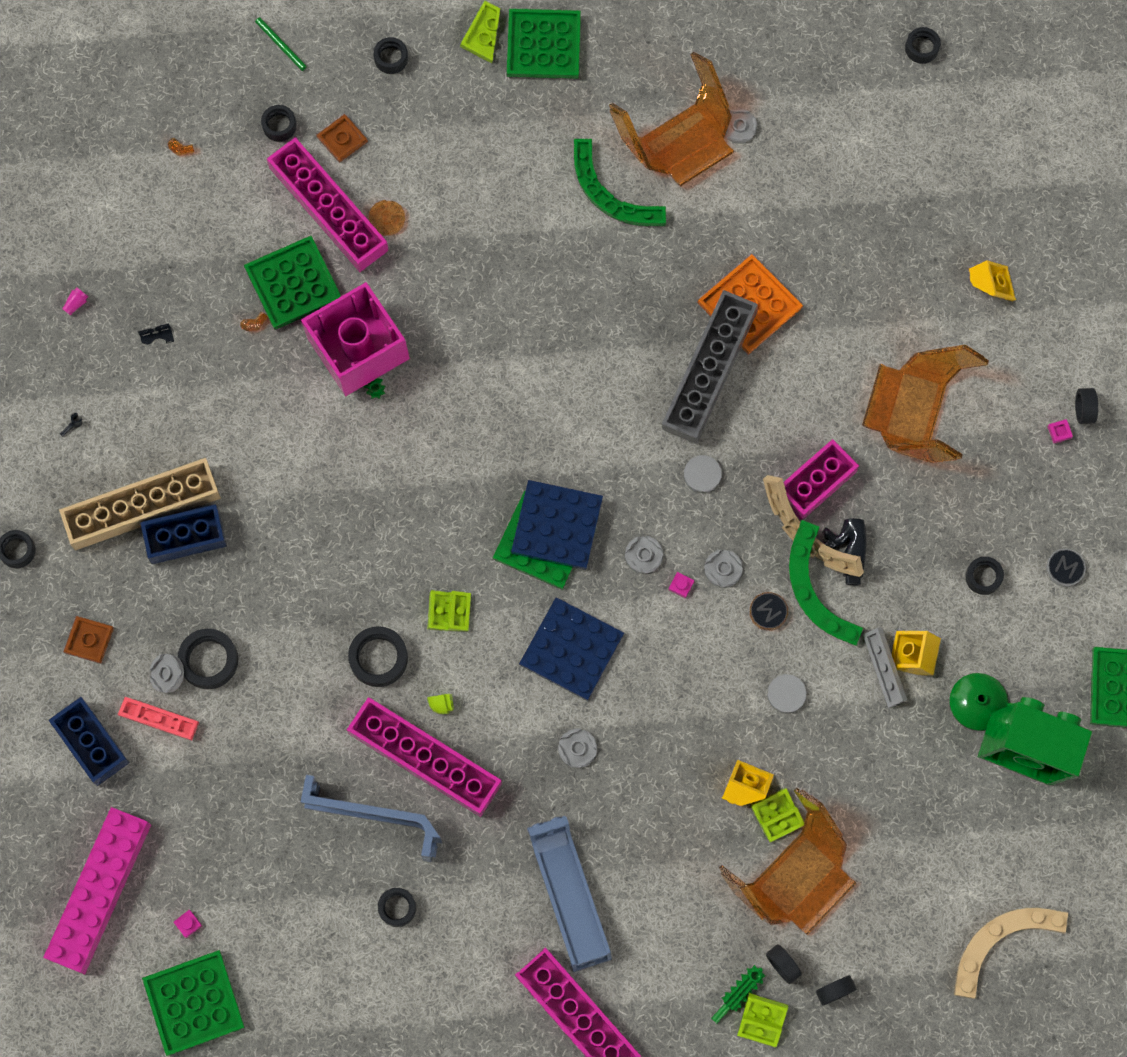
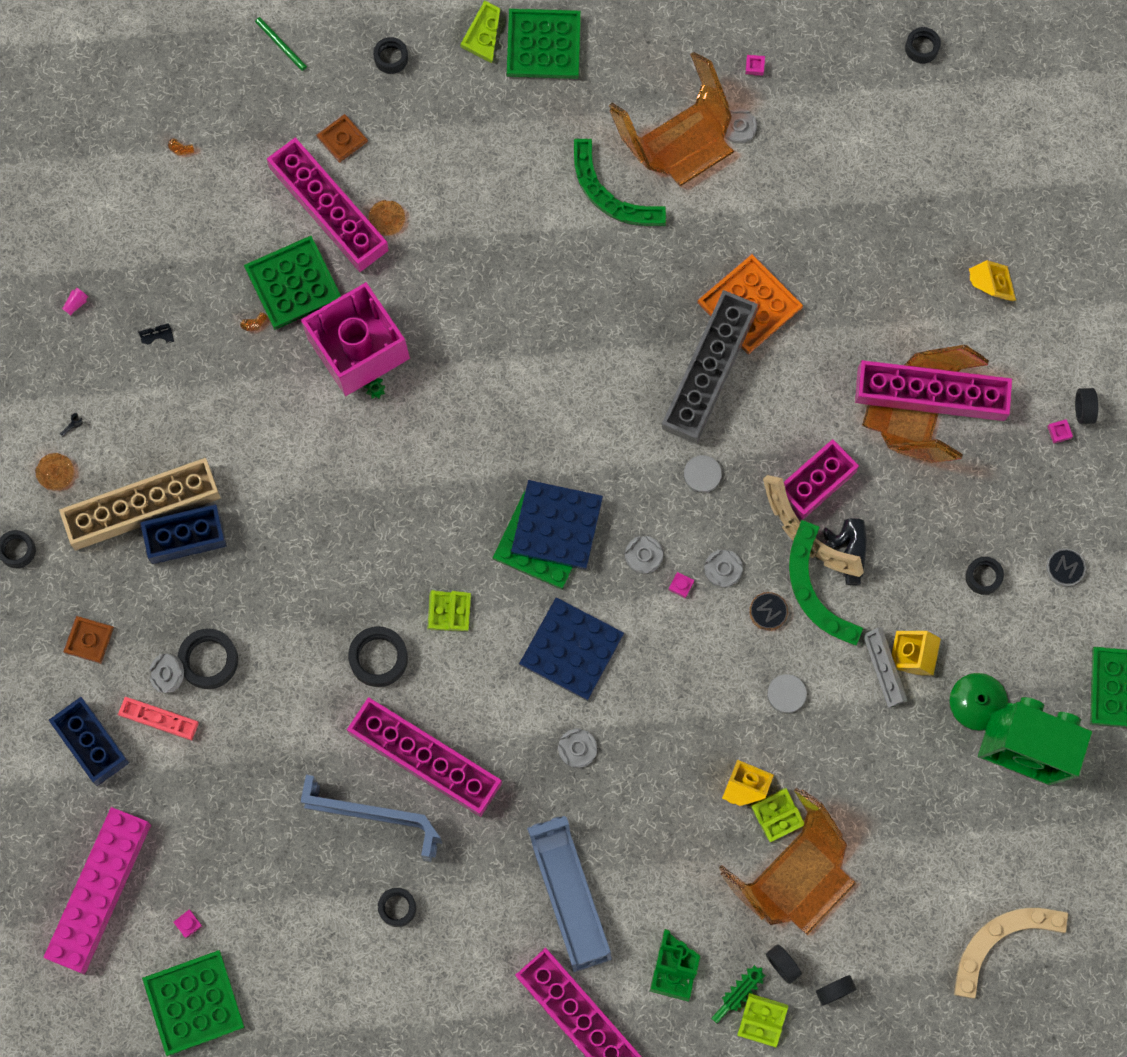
(57, 477): none -> clear orange tile
(275, 110): black tyre -> none
(441, 703): lime piece -> none
(673, 968): none -> green slope
(755, 65): none -> dark pink plate
(933, 390): none -> dark pink brick

